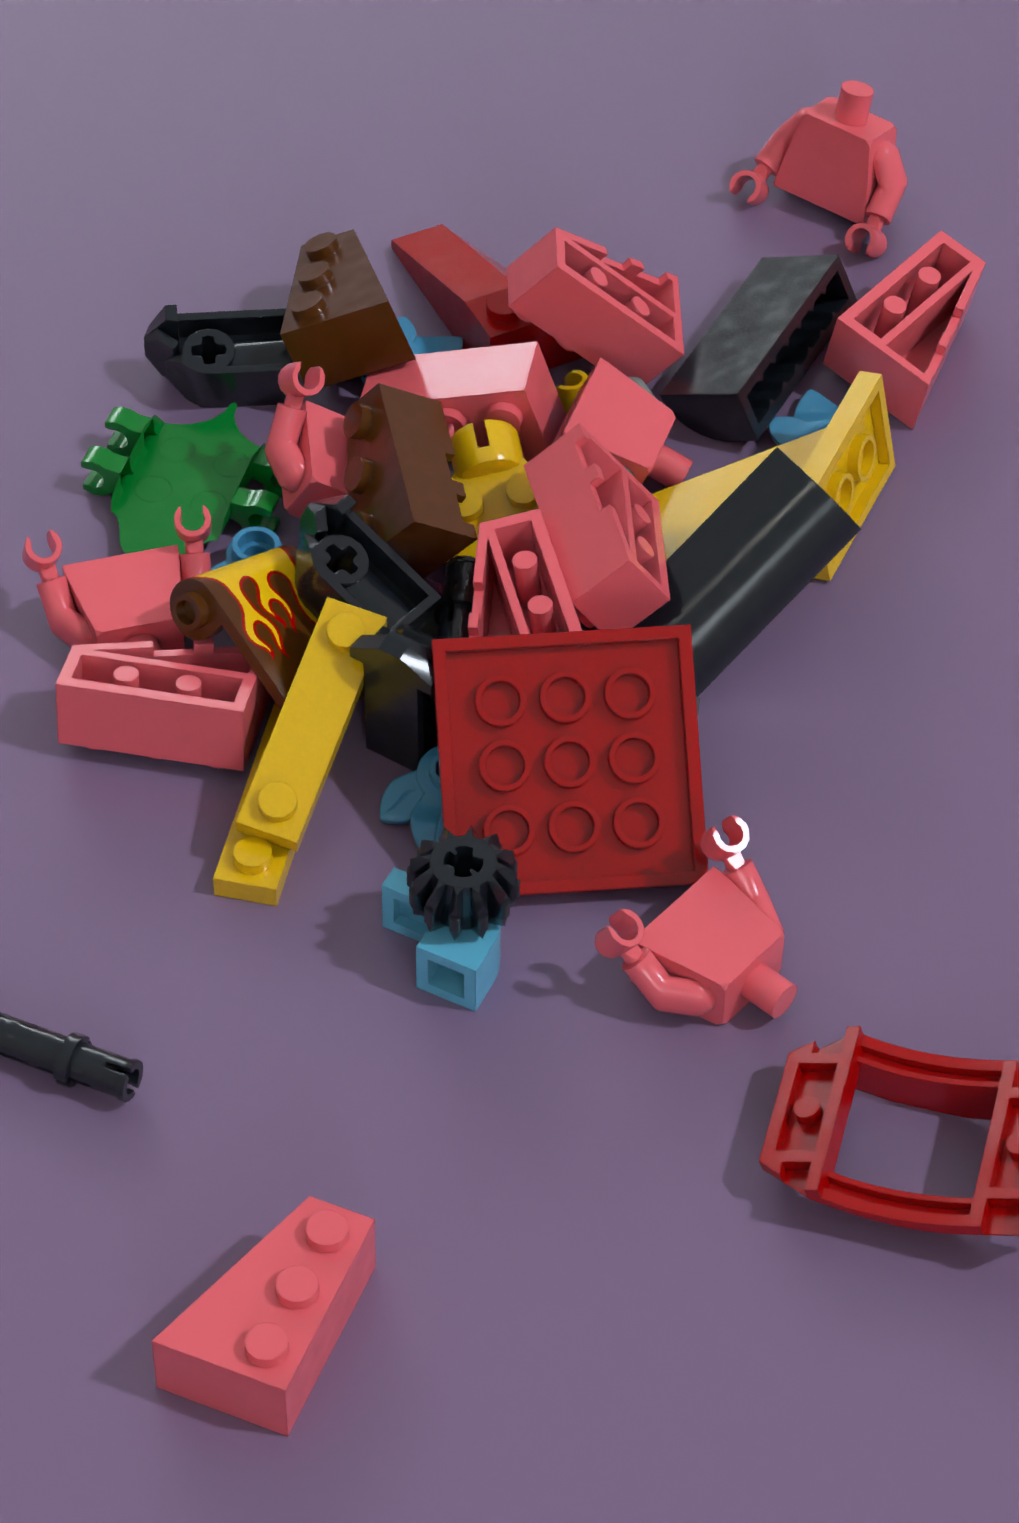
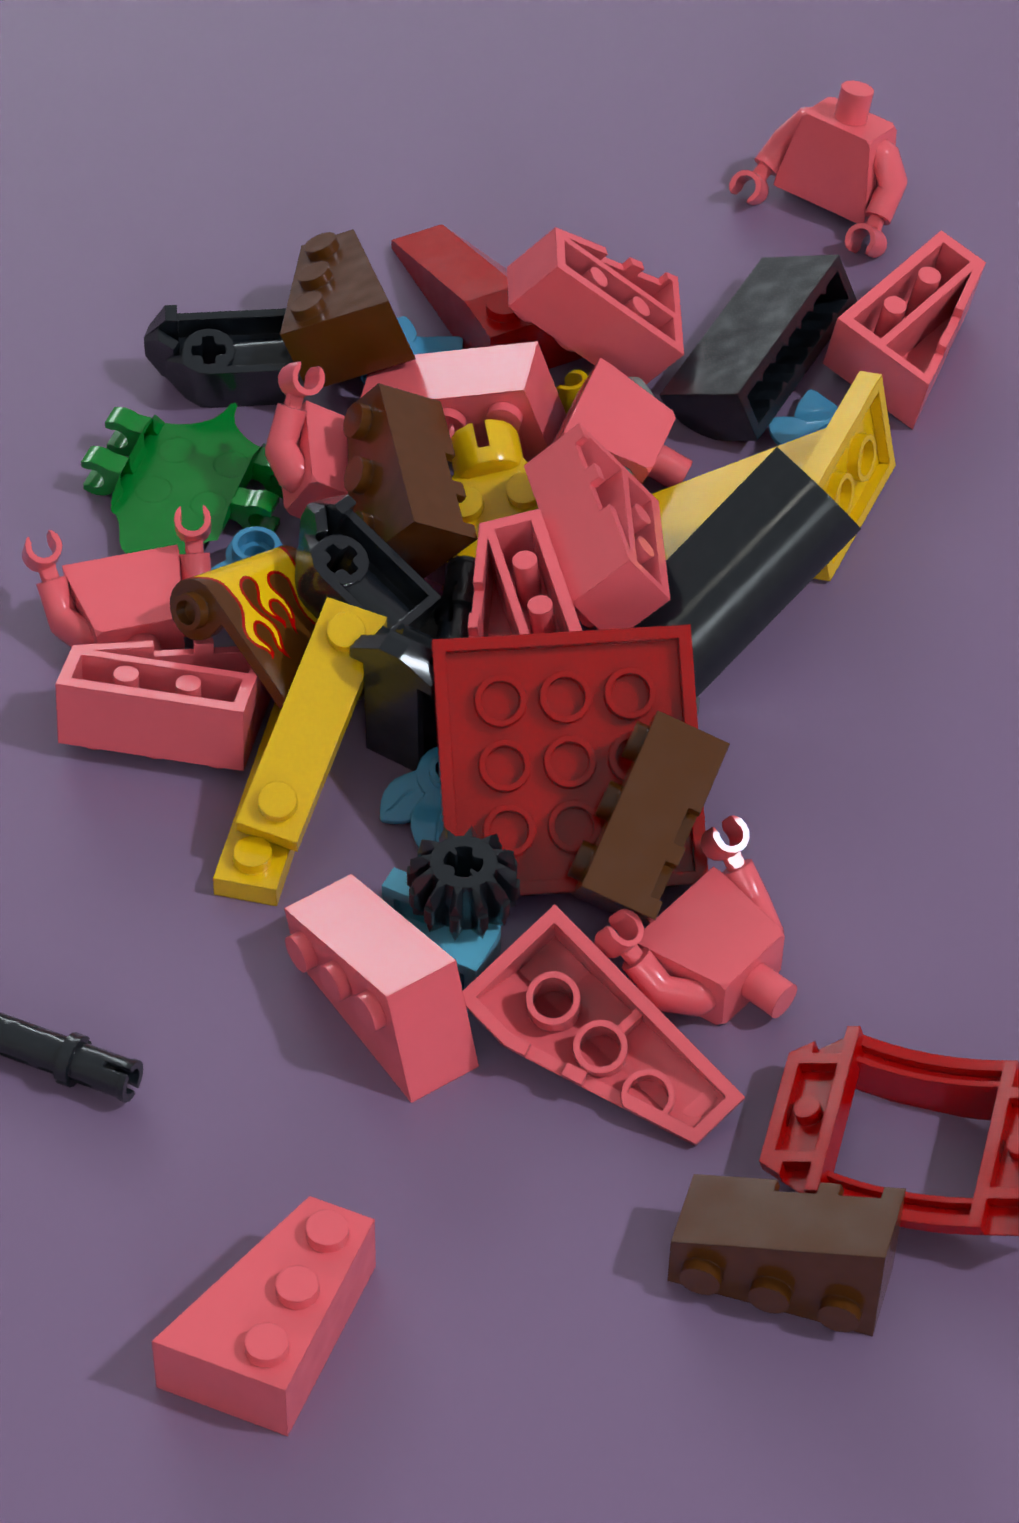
(385, 983): none -> coral wedge
(587, 1022): none -> coral wedge
(648, 817): none -> reddish brown wedge
(788, 1250): none -> reddish brown wedge

